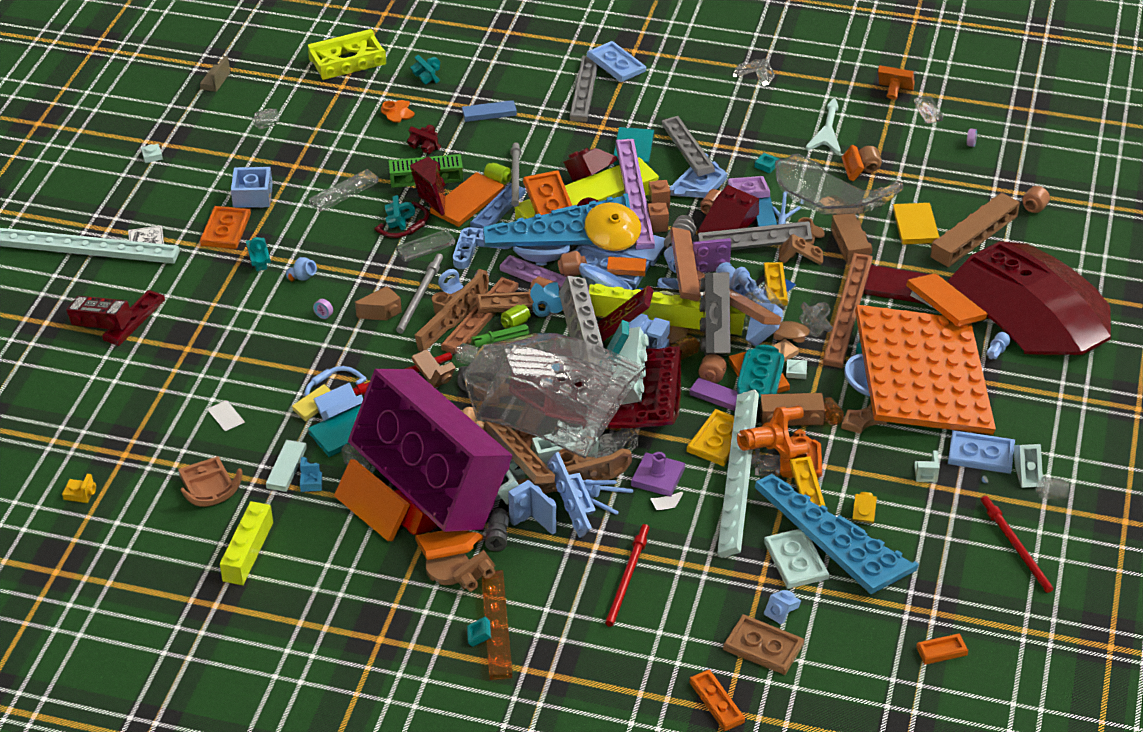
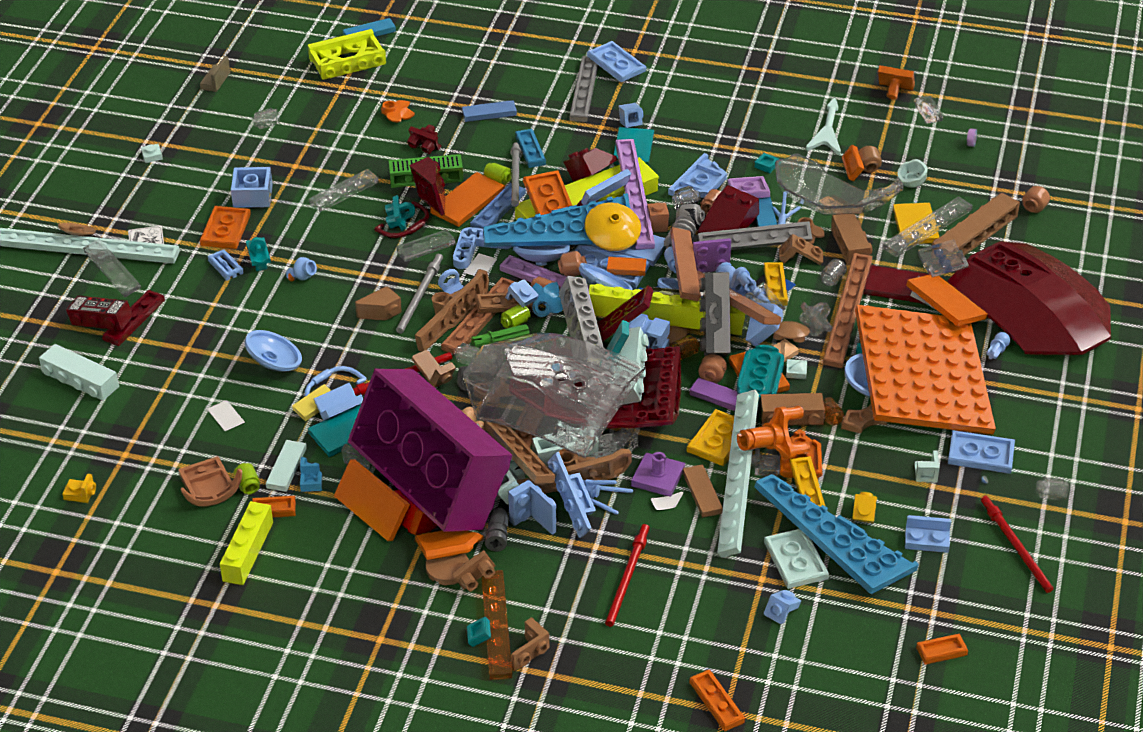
(76, 229): none -> medium nougat dish
(79, 372): none -> light aqua brick
(112, 268): none -> clear tile
(219, 264): none -> light blue tile
(250, 480): none -> lime brick
(272, 351): none -> light blue dish
(281, 506): none -> orange tile
(323, 308): lavender tile -> none
(379, 27): none -> dark azure tile
(428, 69): teal hips -> none
(480, 262): none -> white sticker
(522, 293): none -> light blue bracket
(530, 148): none -> dark azure tile
(537, 644): none -> medium nougat bracket
(606, 187): none -> light blue tile
(630, 115): none -> light blue brick
(659, 192): nougat brick -> none
(685, 195): none -> clear head
(688, 146): light grey tile -> none
(693, 211): none -> light grey head
(702, 491): none -> medium nougat tile
(761, 67): clear bracket -> none
(763, 644): medium nougat tile -> none
(833, 272): none -> clear brick
(912, 178): none -> light aqua helmet
(927, 226): none -> clear tile
(927, 533): none -> light blue bracket
(942, 258): none -> clear slope
(1028, 464): light aqua slope -> none

